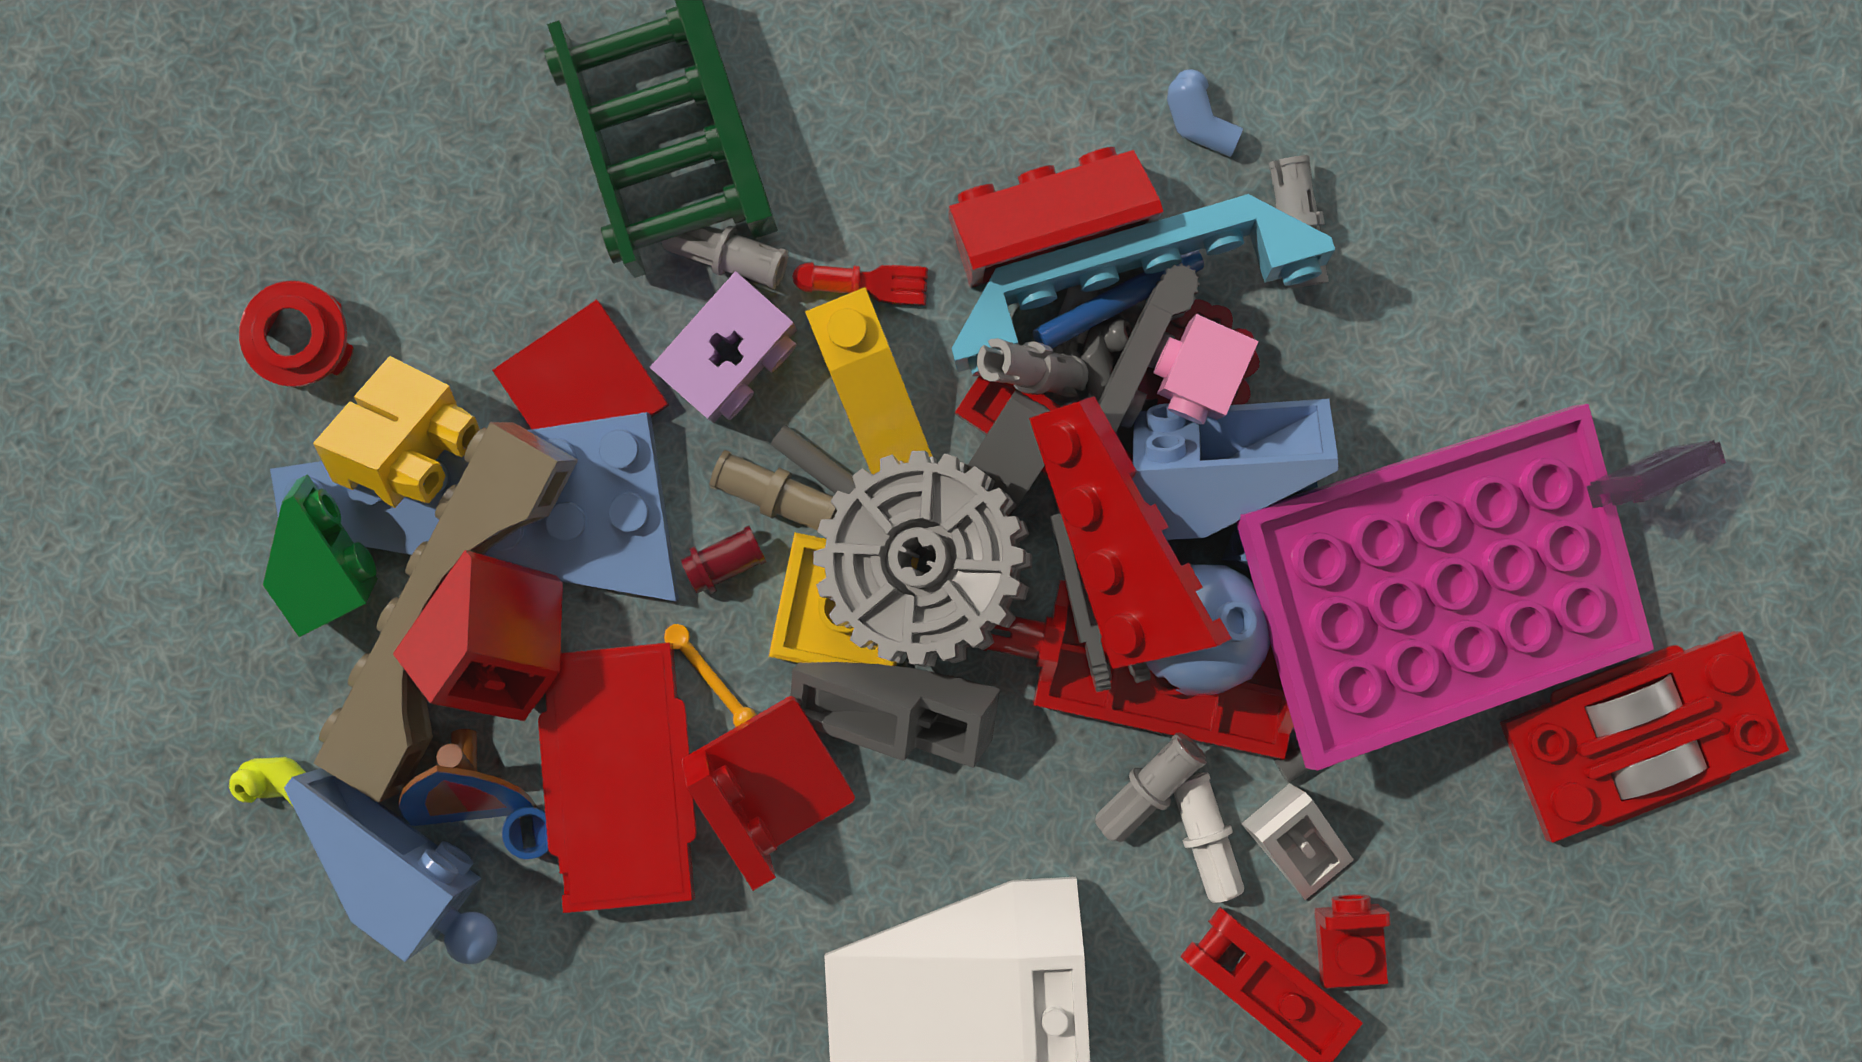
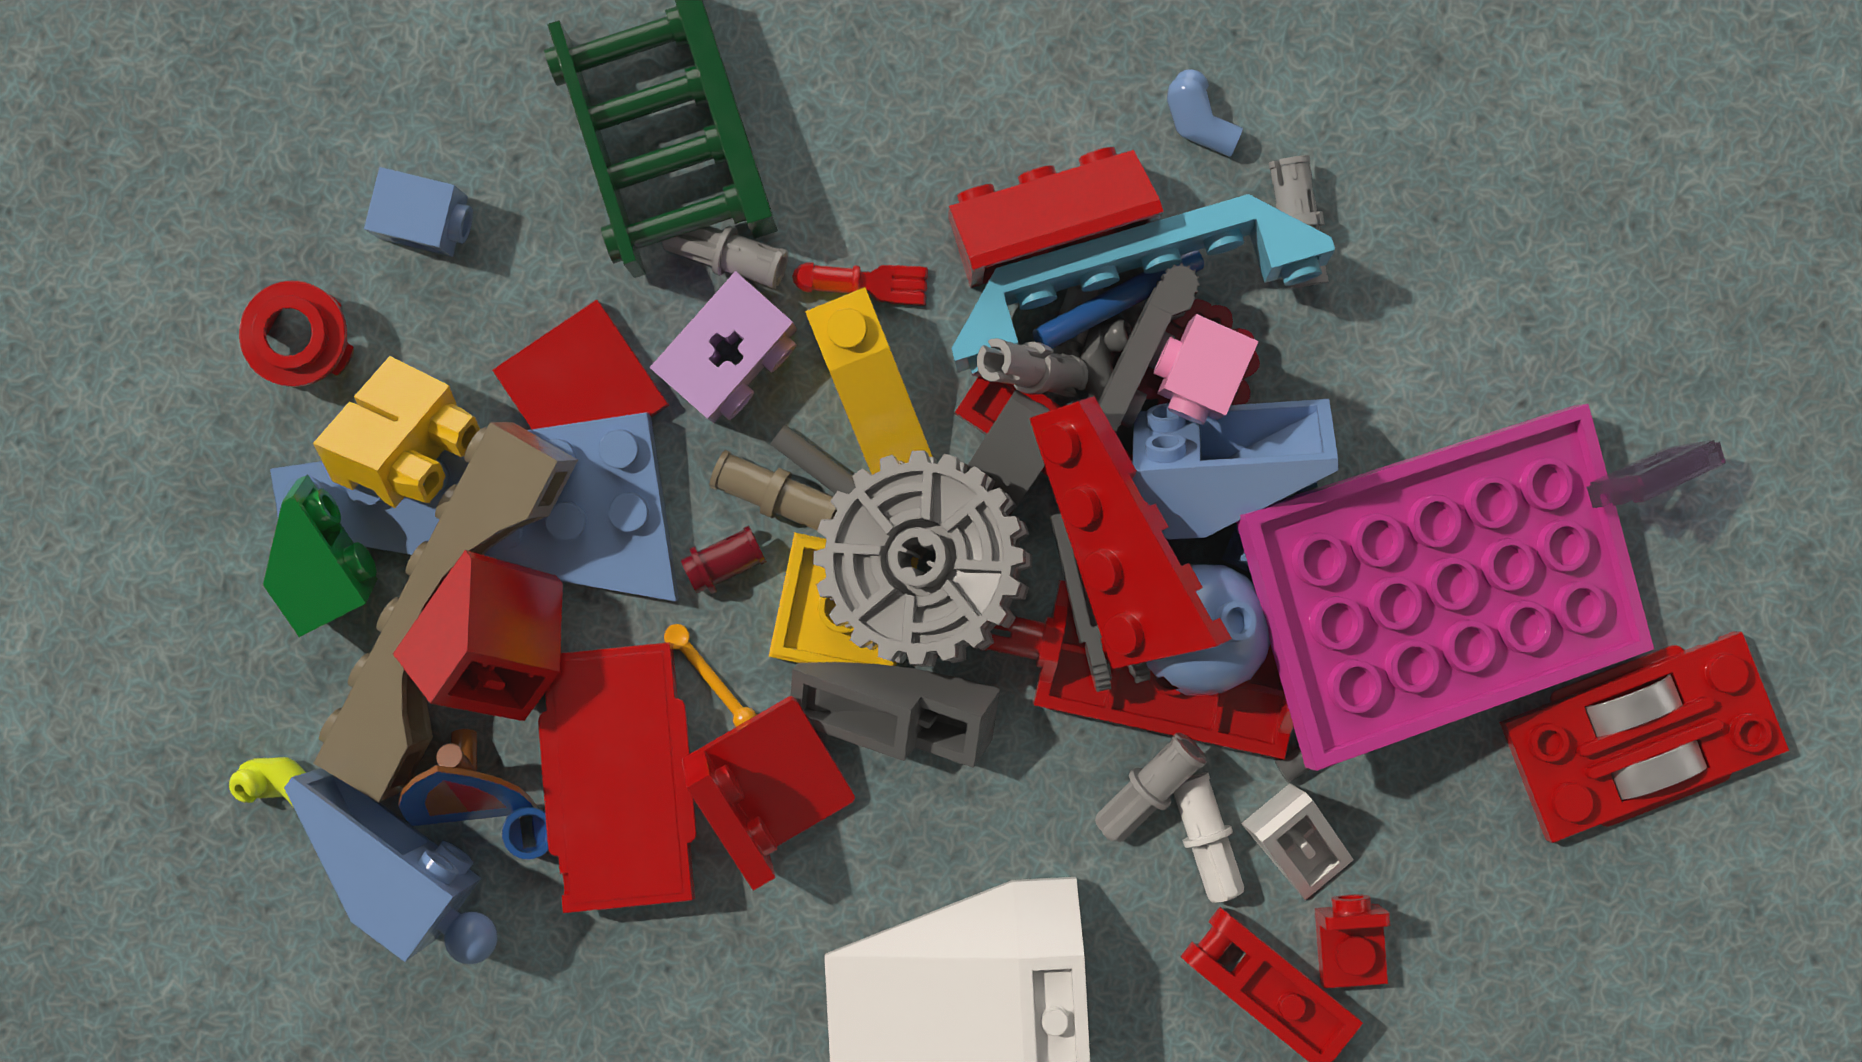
(418, 212): none -> medium blue brick

